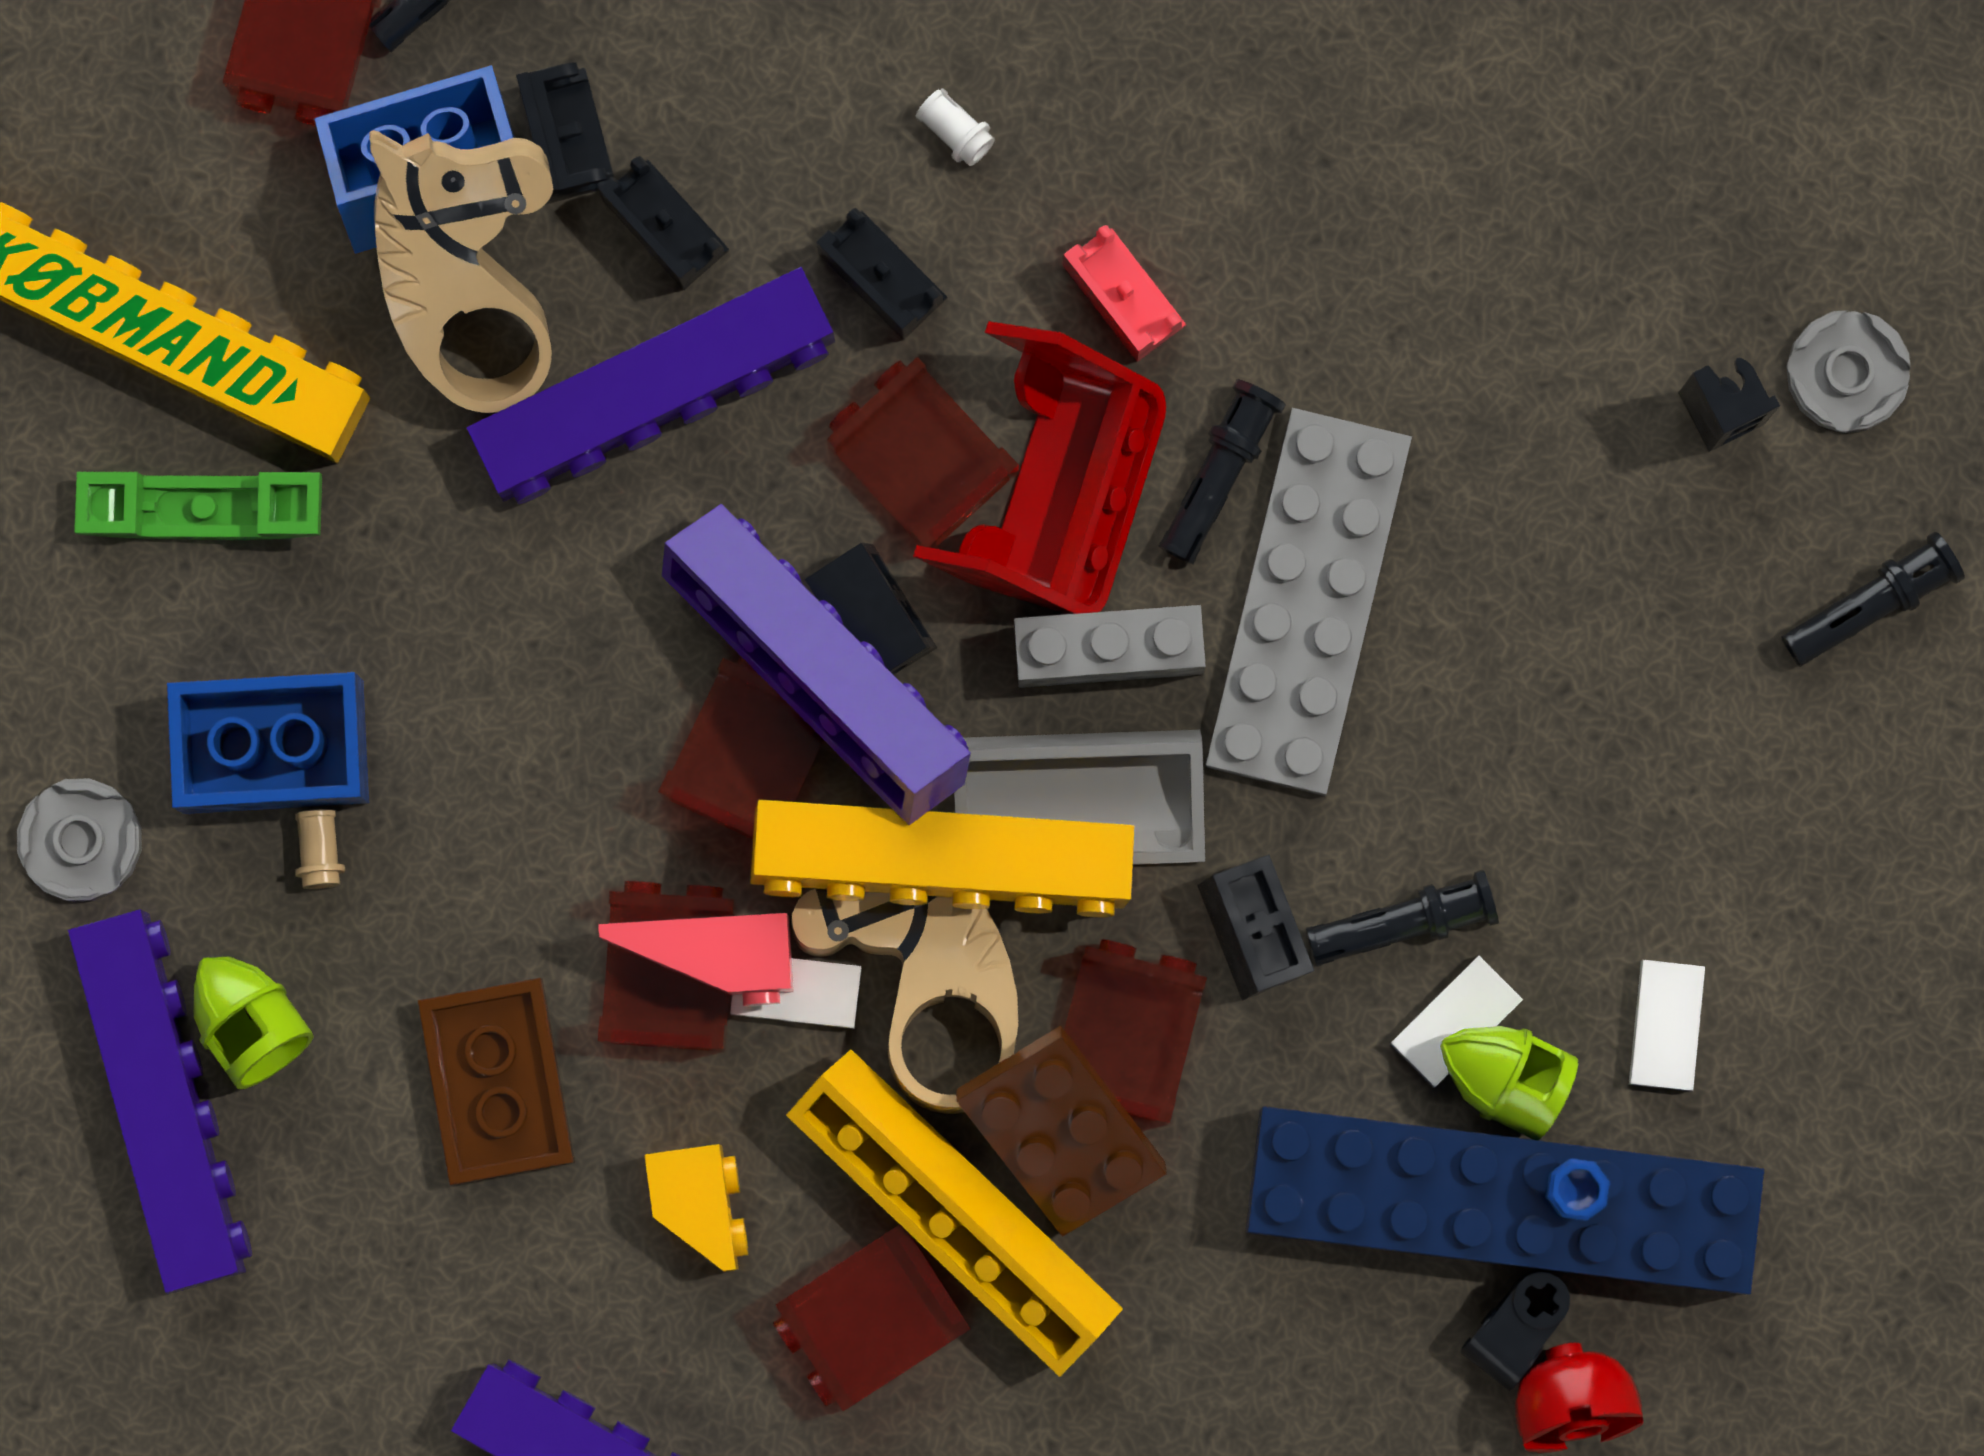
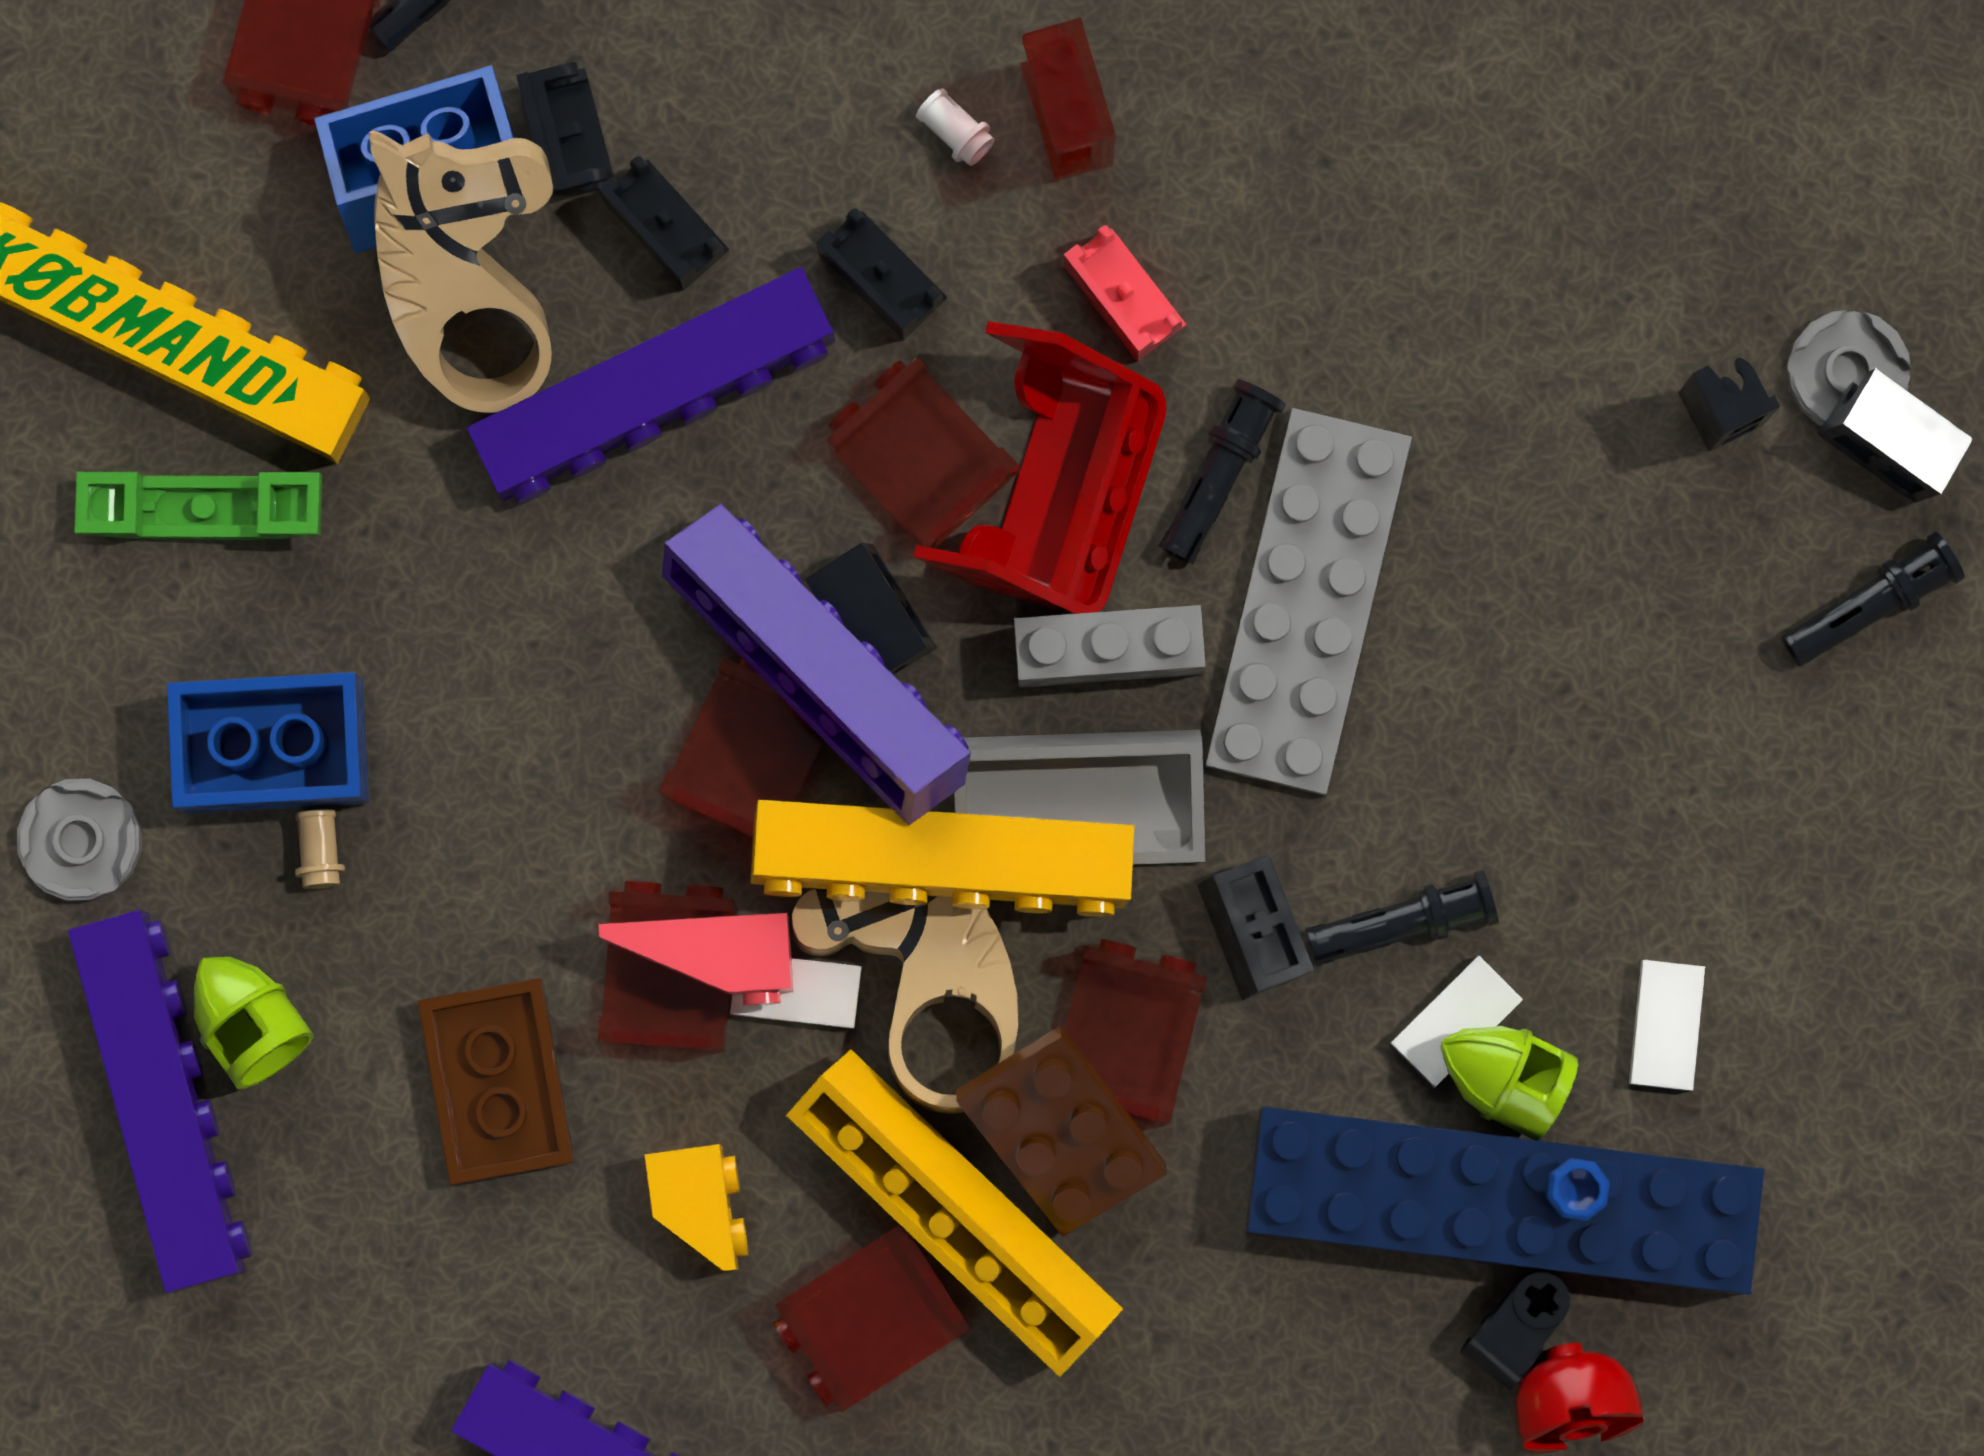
(1068, 100): none -> clear red panel
(1895, 437): none -> hinge

